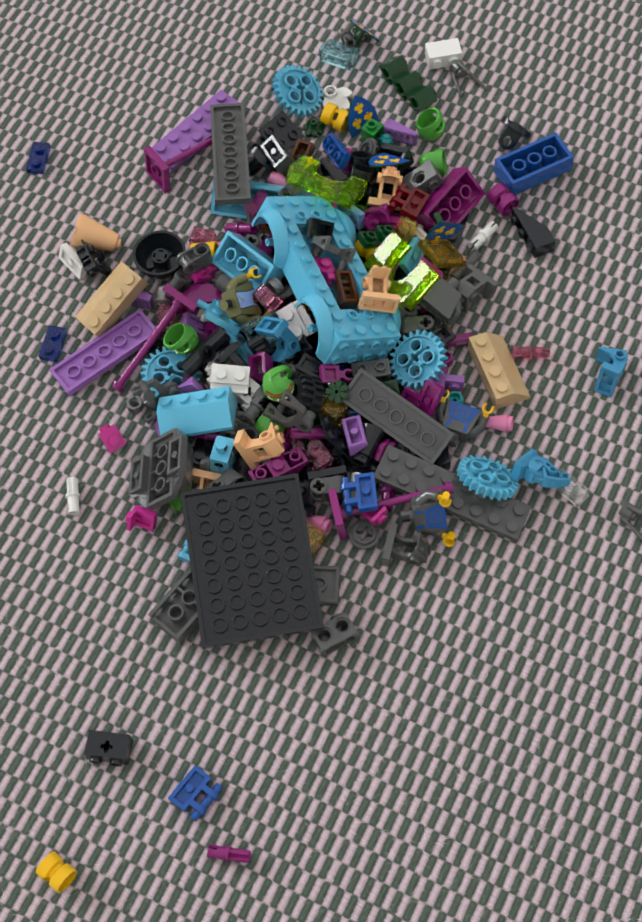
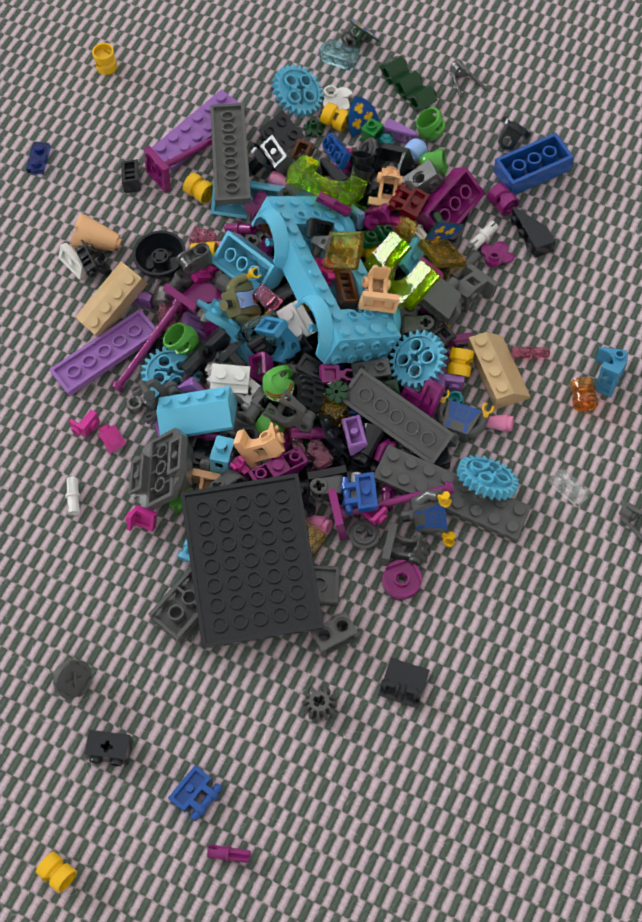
(52, 343): clear blue plate -> none
(72, 678): none -> dark grey tile
(87, 425): none -> dark pink bracket
(104, 58): none -> yellow wheel
(130, 177): none -> black slope
(198, 188): none -> yellow wheel
(238, 465): none -> dark pink plate
(275, 285): flat silver axle -> none
(321, 710): none -> dark grey gear
(333, 204): none -> magenta axle
(344, 251): none -> clear yellow plate
(384, 159): shield -> none
(403, 682): none -> black hinge
(406, 570): none -> magenta plate
(417, 149): none -> light blue head
(442, 53): white brick -> none
(460, 362): none -> yellow wheel
(496, 254): none -> magenta plate
(539, 470): dark azure piece -> none
(583, 393): none -> clear orange wheel

